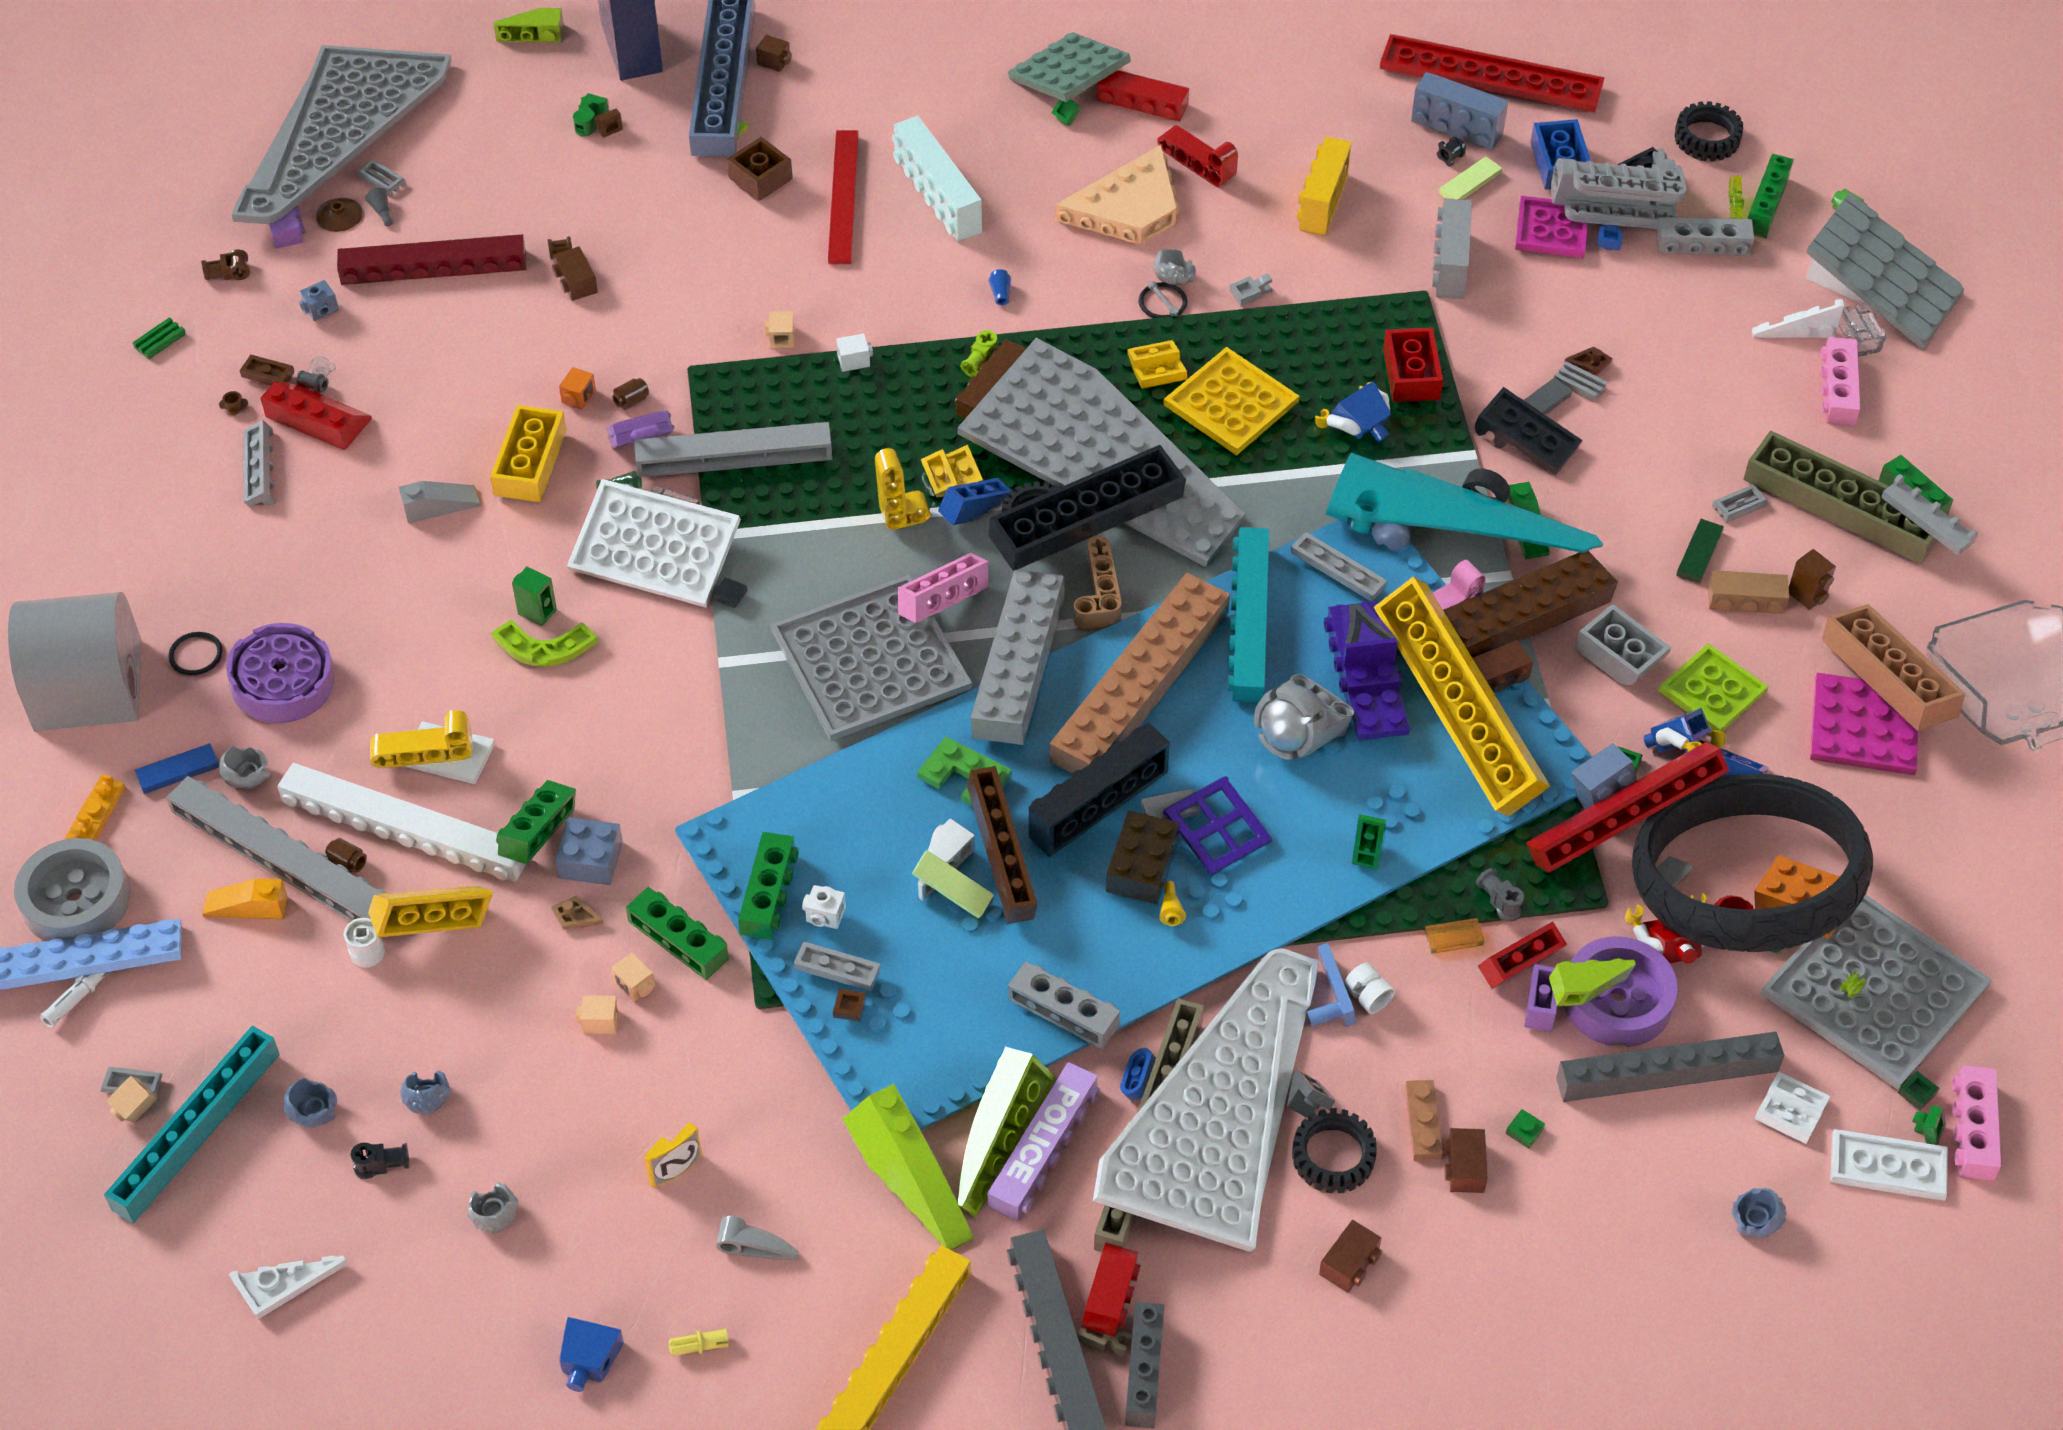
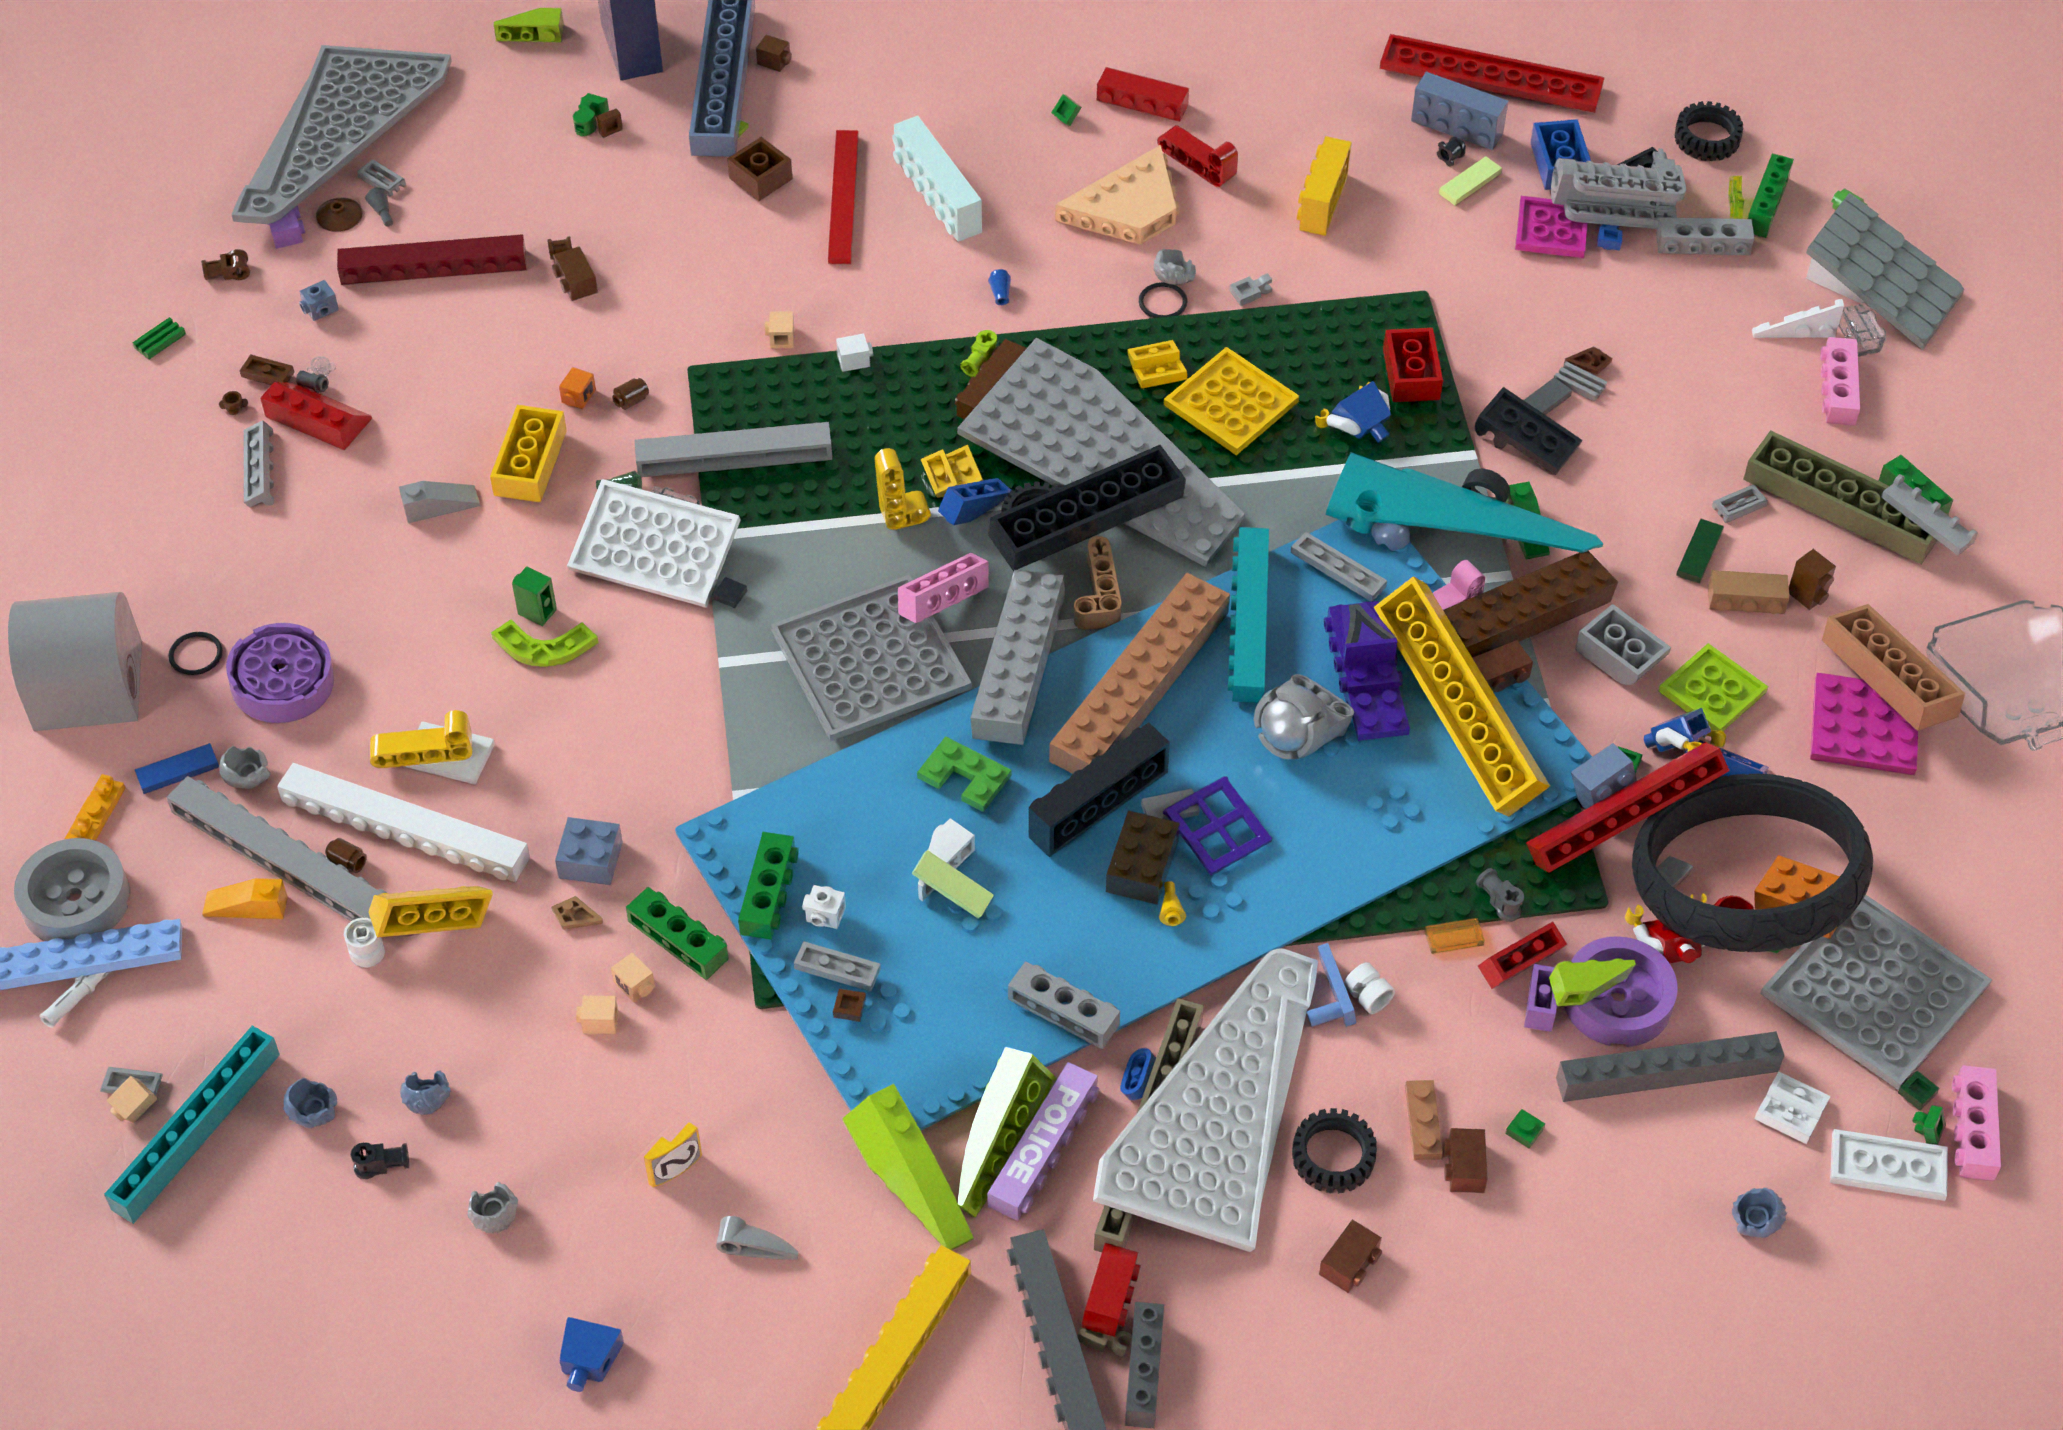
(276, 1285): white wing -> none
(536, 822): green brick -> none
(642, 427): medium lavender piece -> none
(698, 1342): light yellow axle -> none
(1002, 845): reddish brown brick -> none
(1069, 66): sand green plate -> none
(1173, 311): light grey hinge -> none
(1307, 1095): dark grey slope -> none
(1369, 841): green slope -> none
(1452, 248): light grey brick -> none
(1853, 985): lime bush -> none

